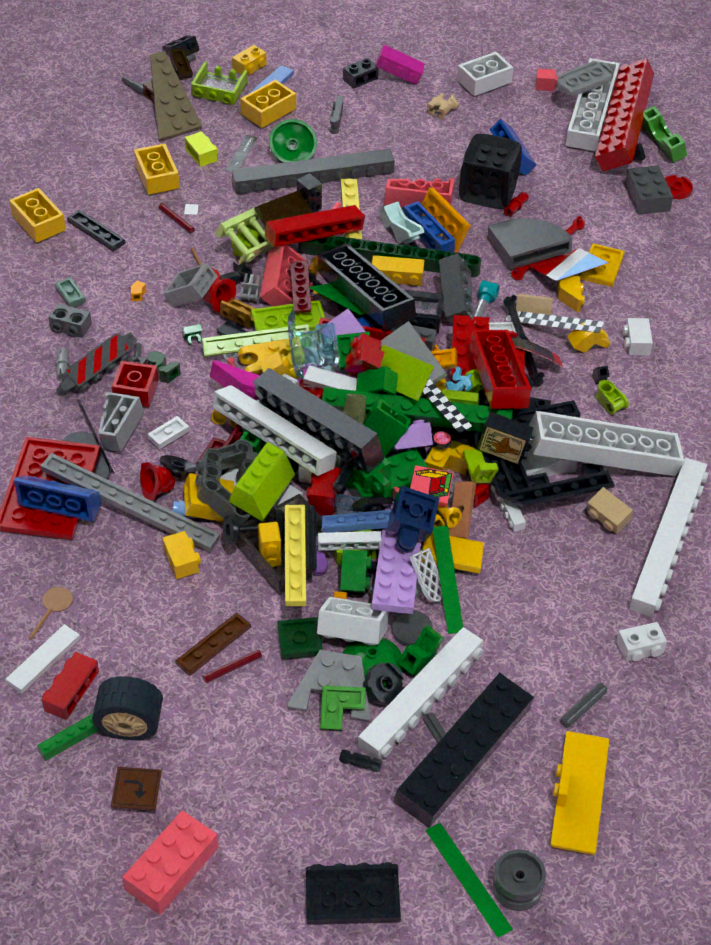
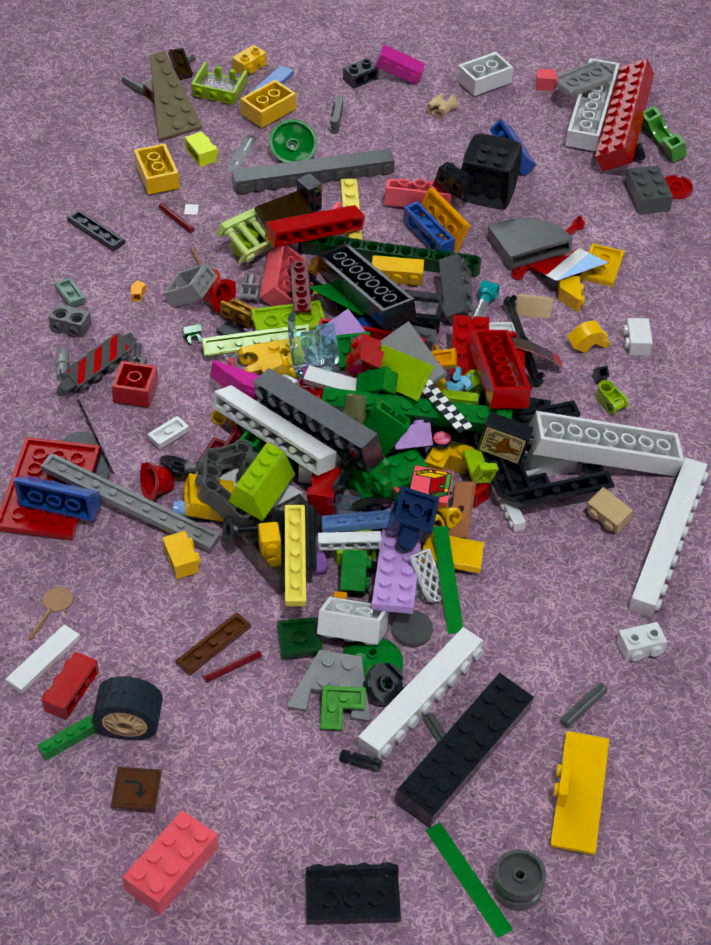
(37, 215): yellow brick -> none
(119, 420): light grey wedge -> none
(166, 373): leg -> none
(187, 42): black bracket -> none
(238, 274): black bar -> none
(403, 228): light aqua arch -> none
(418, 655): green brick -> none
(453, 180): none -> black brick
(516, 204): red pin -> none
(558, 321): sticker -> none

